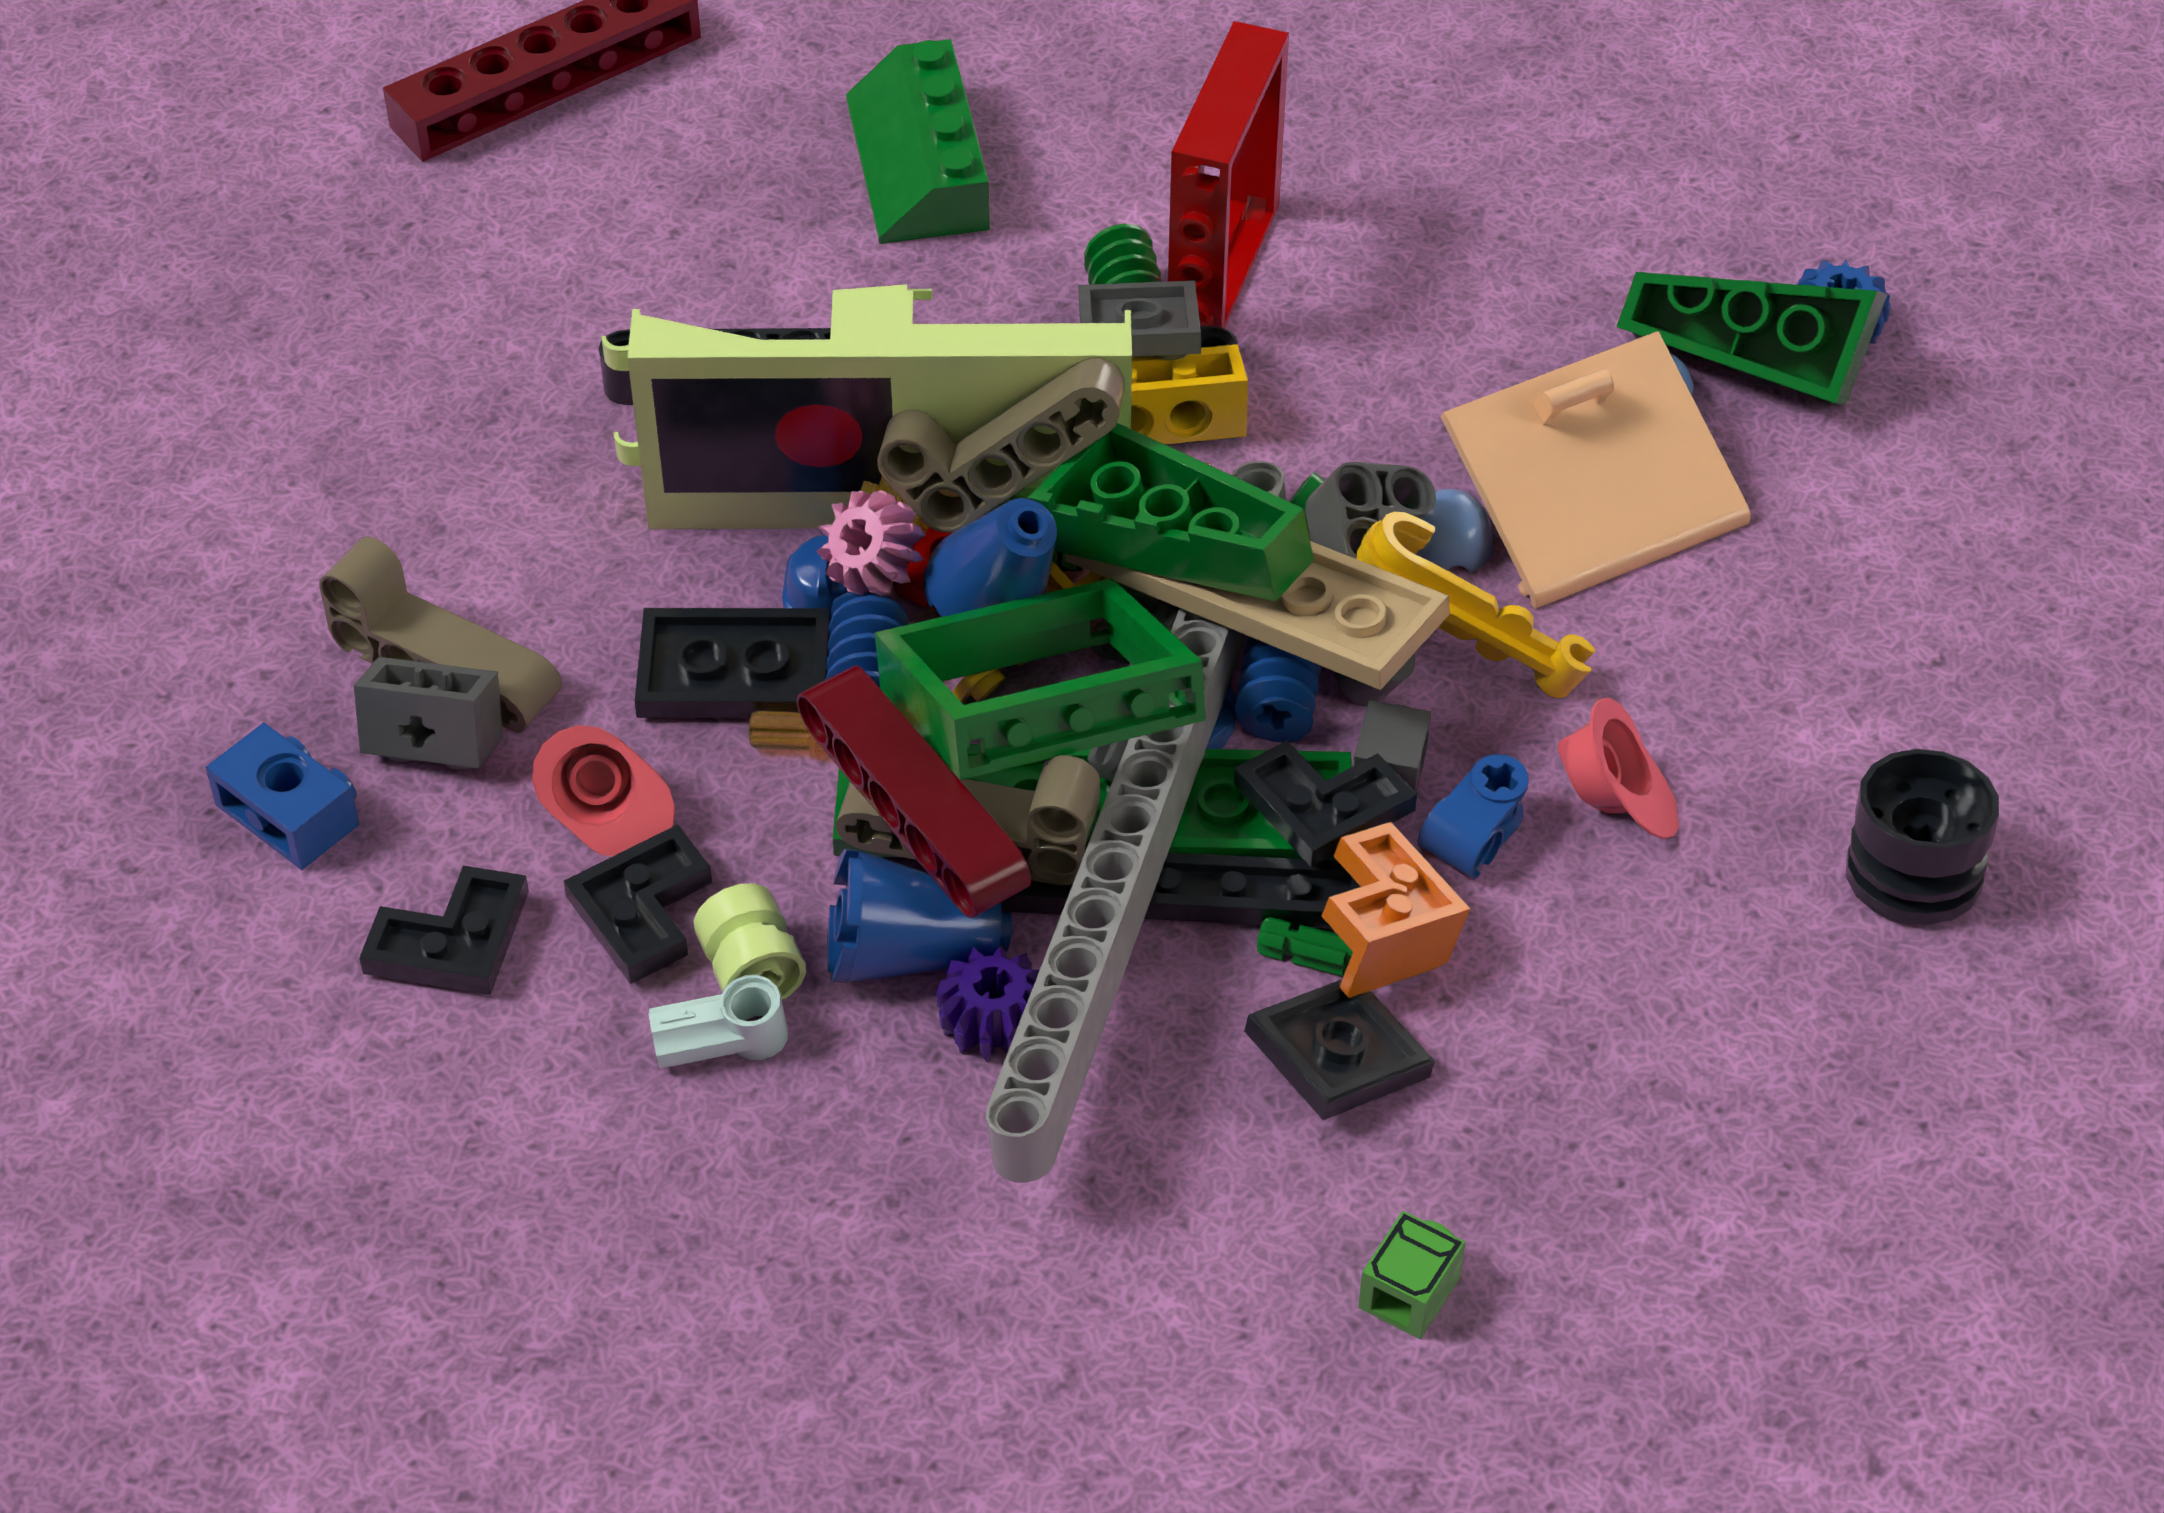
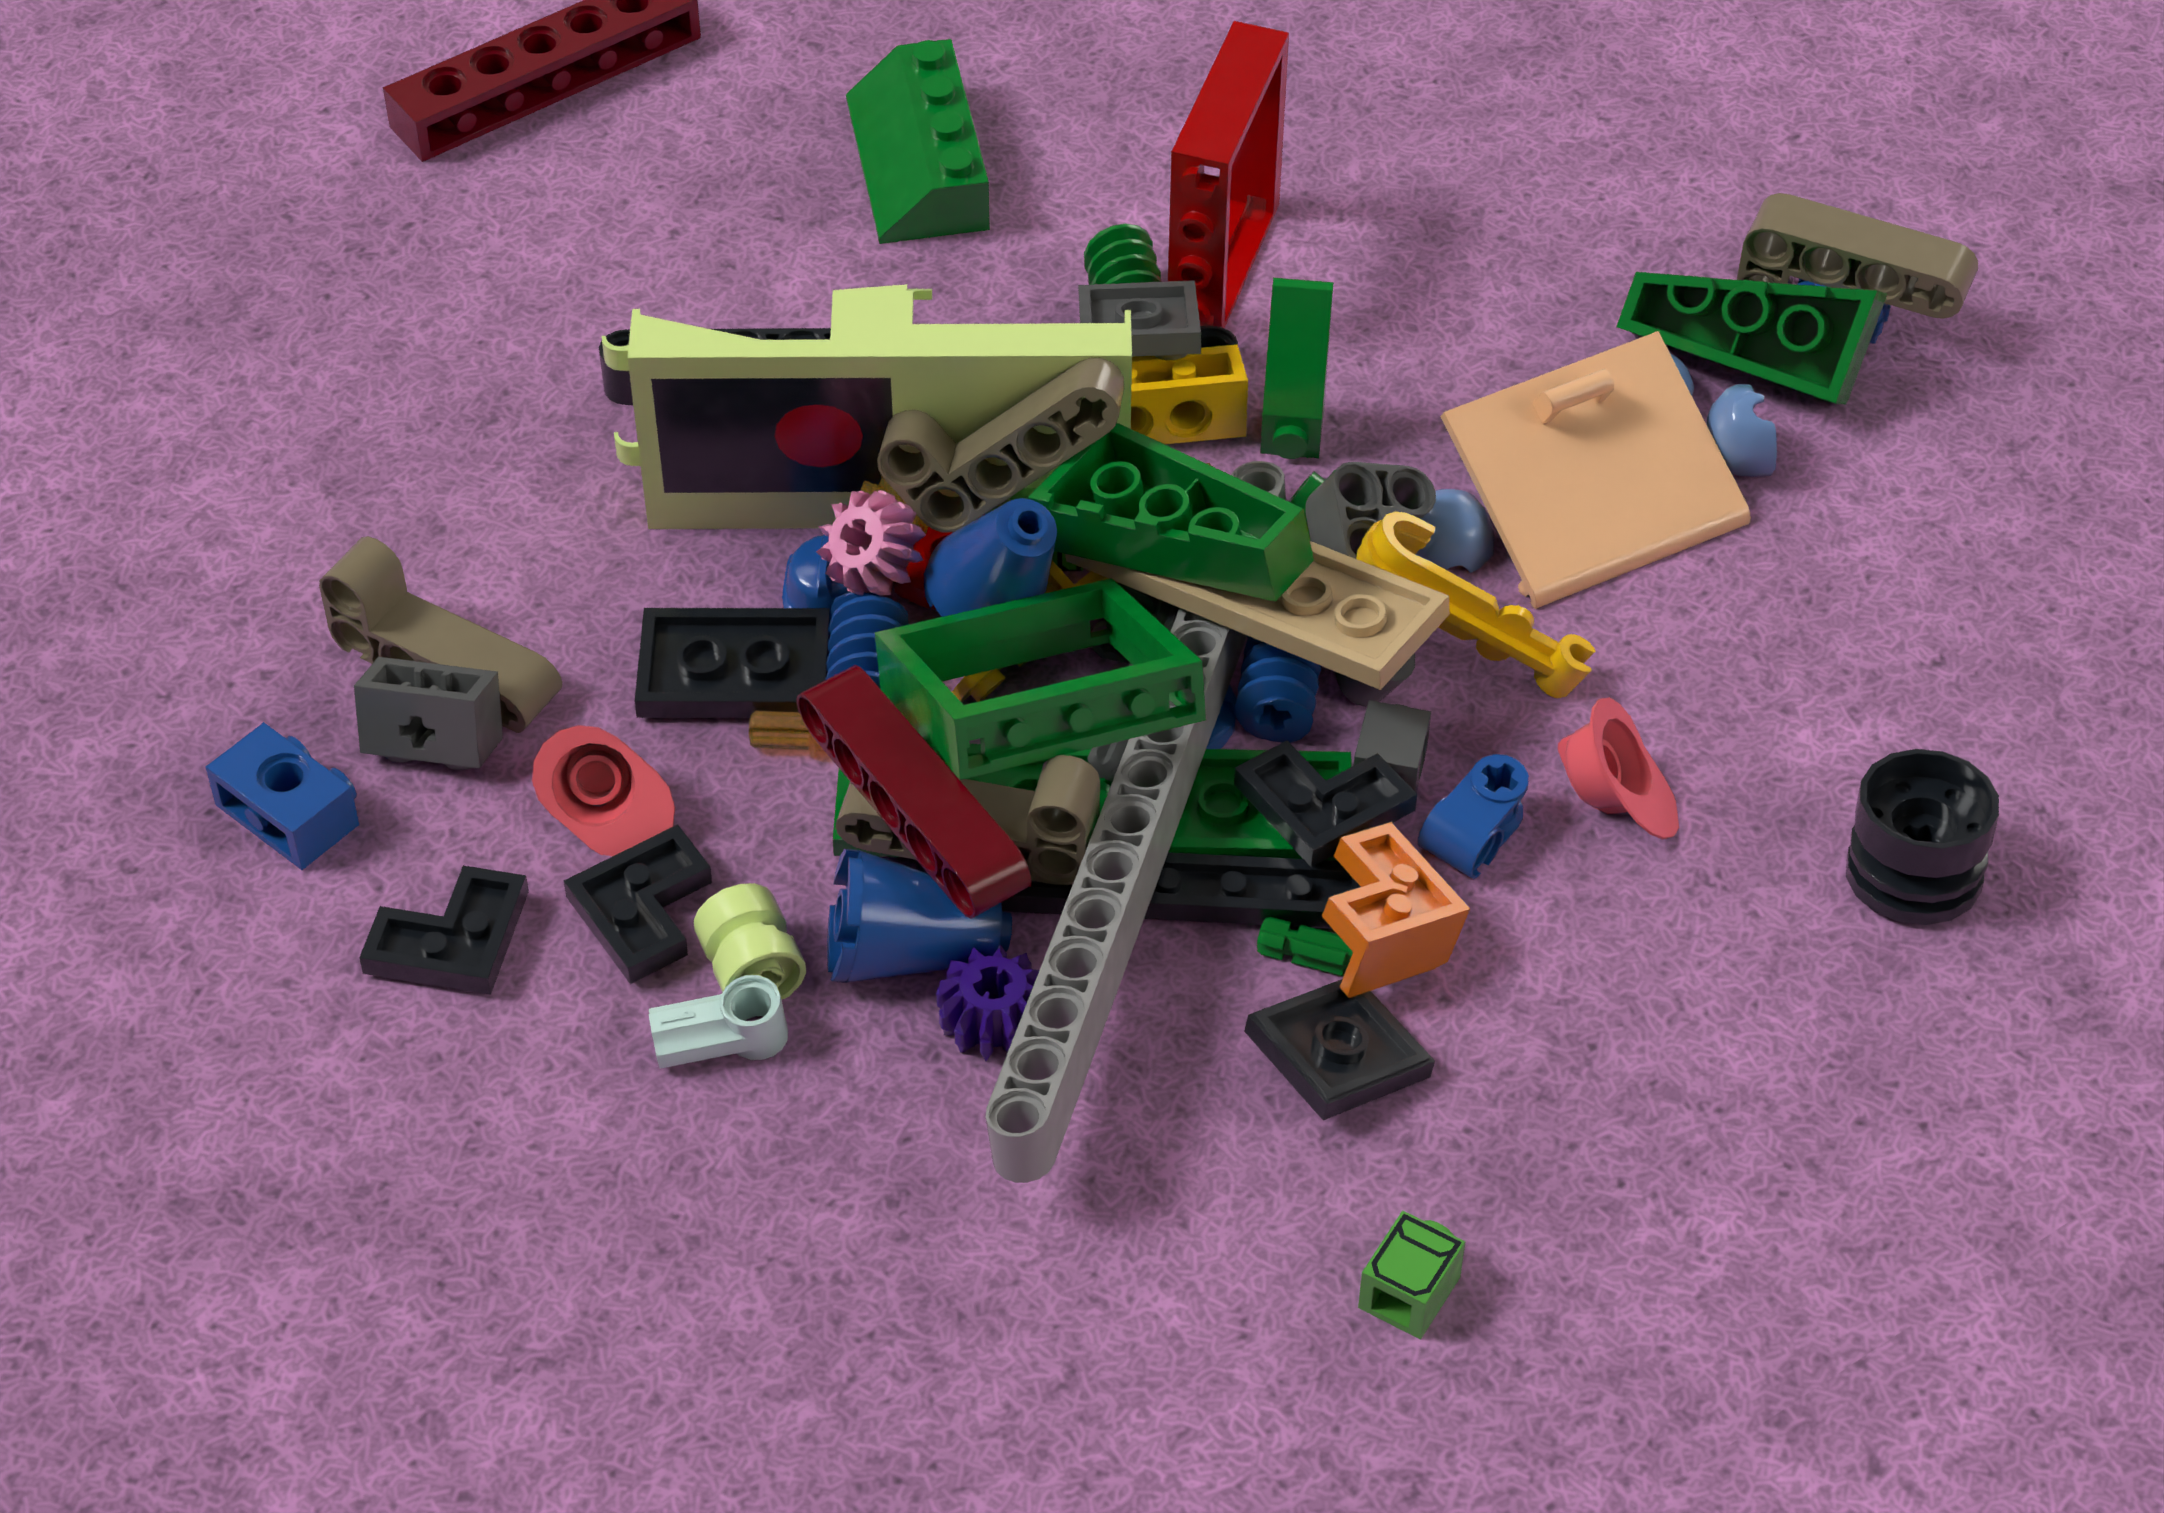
(1296, 368): none -> green slope
(1741, 436): none -> medium blue hair
(1856, 252): none -> dark tan beam

